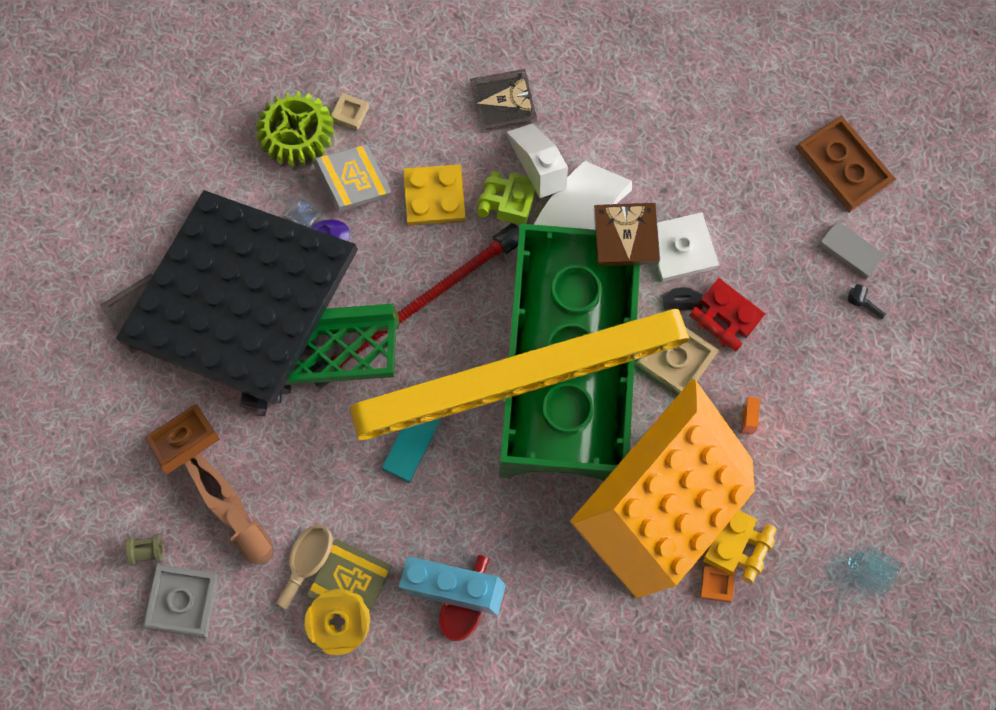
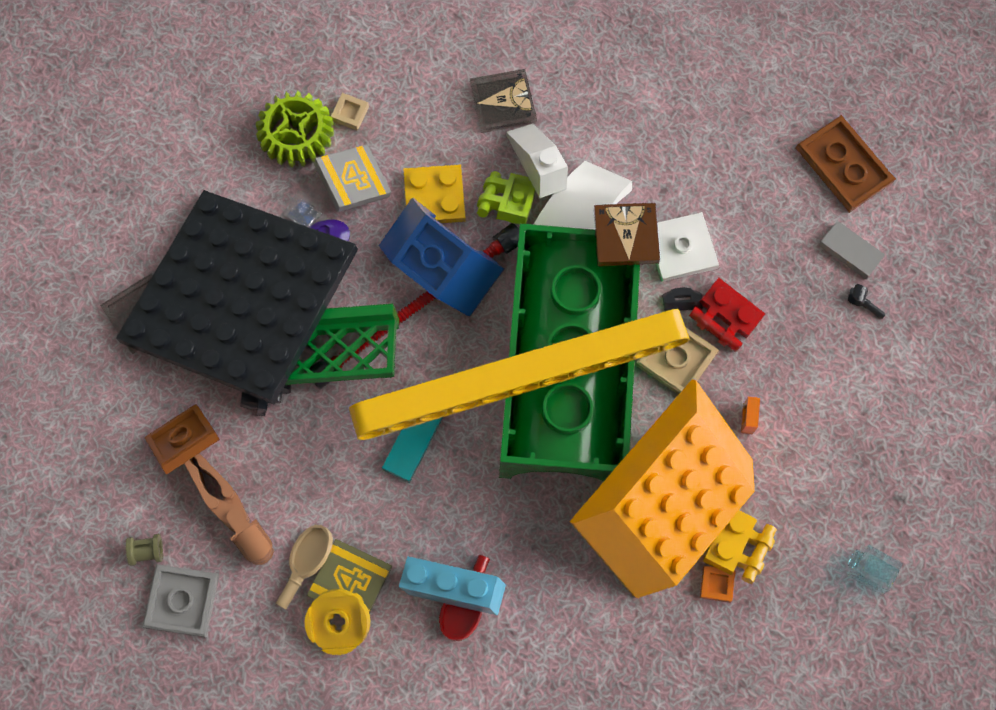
(439, 259): none -> blue slope

